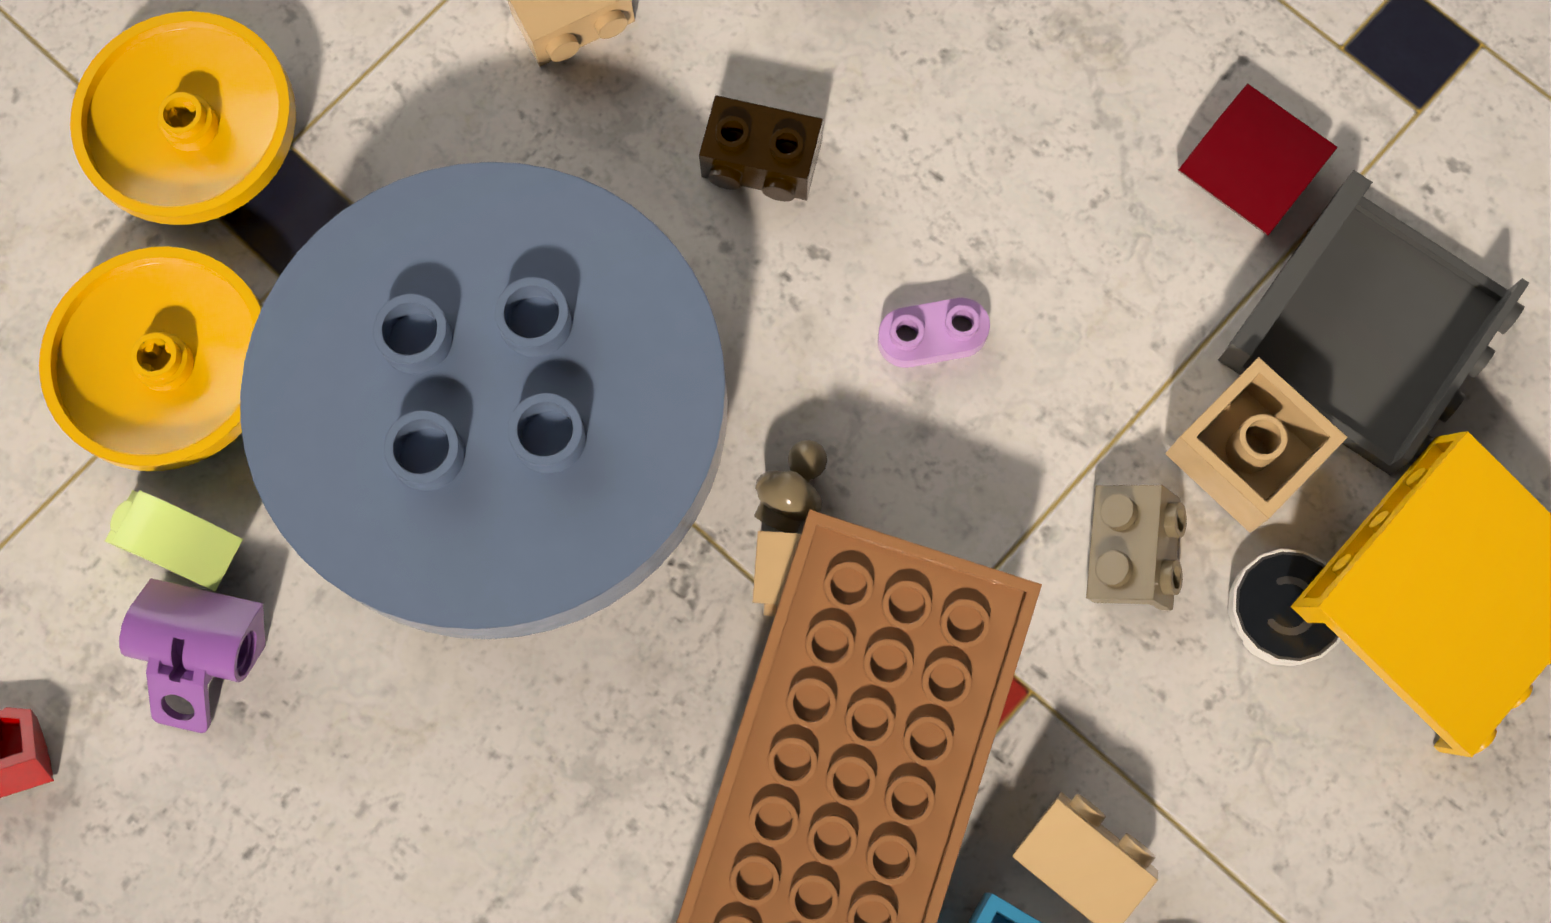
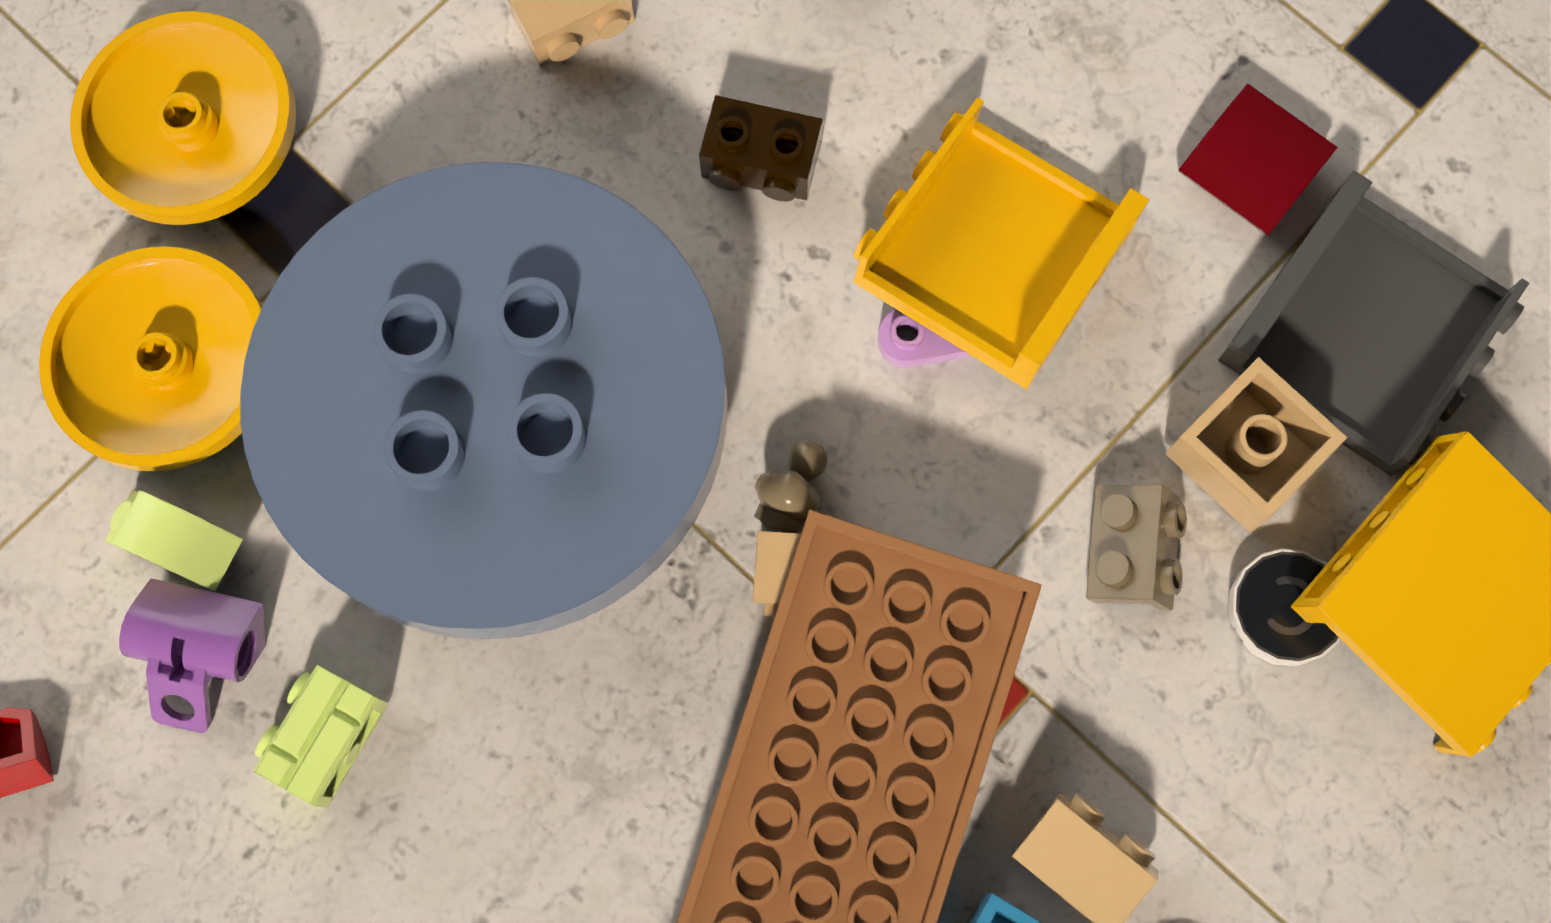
(318, 736): none -> yellowish green brick
(993, 247): none -> yellow panel

